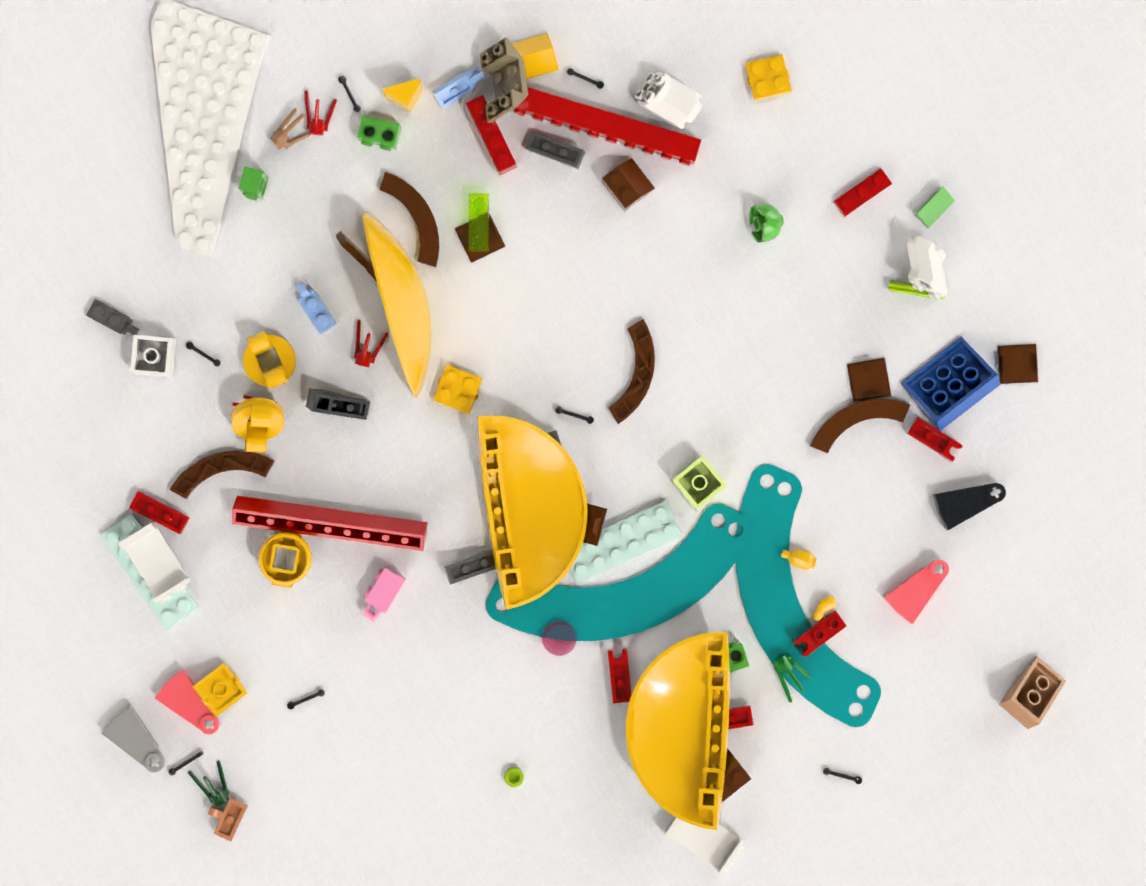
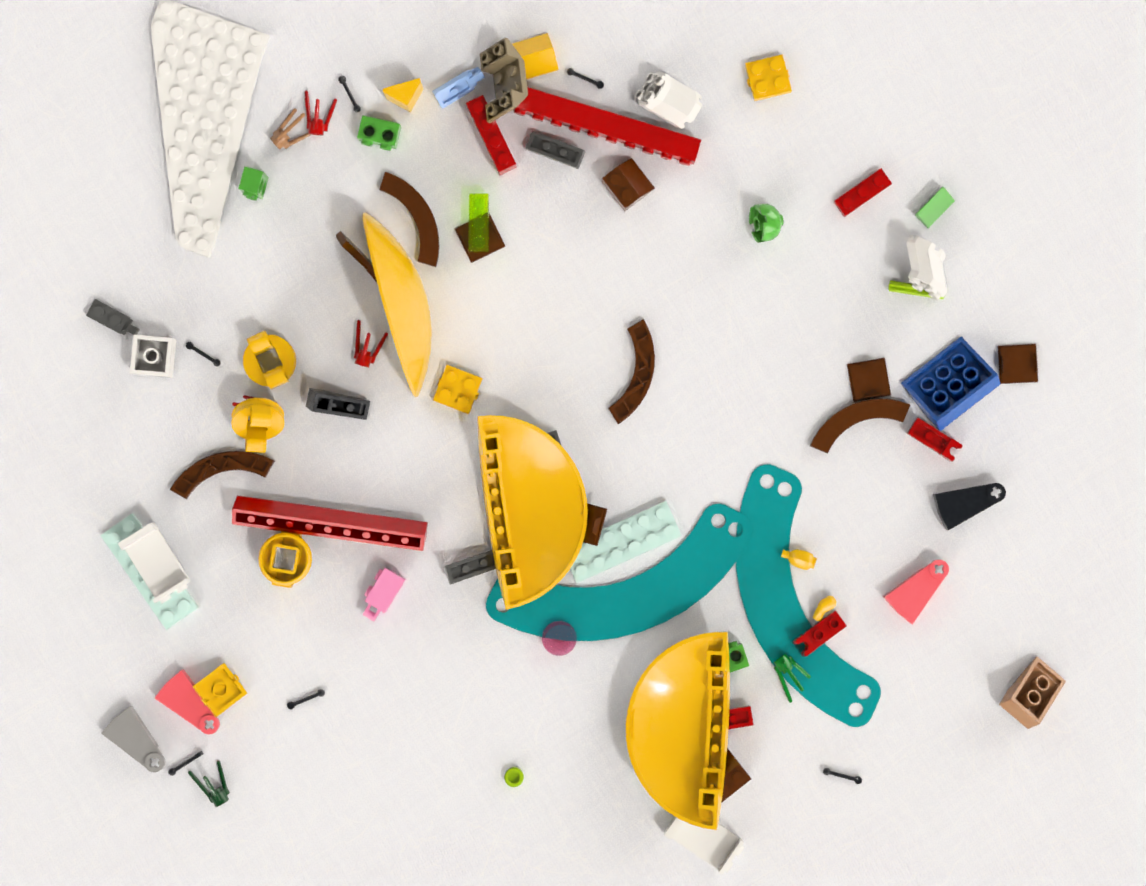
(159, 512): red plate -> none
(229, 818): nougat plate -> none
(315, 309): light blue hinge -> none
(559, 410): black hinge -> none
(620, 677): red plate -> none
(699, 482): yellowish green brick -> none

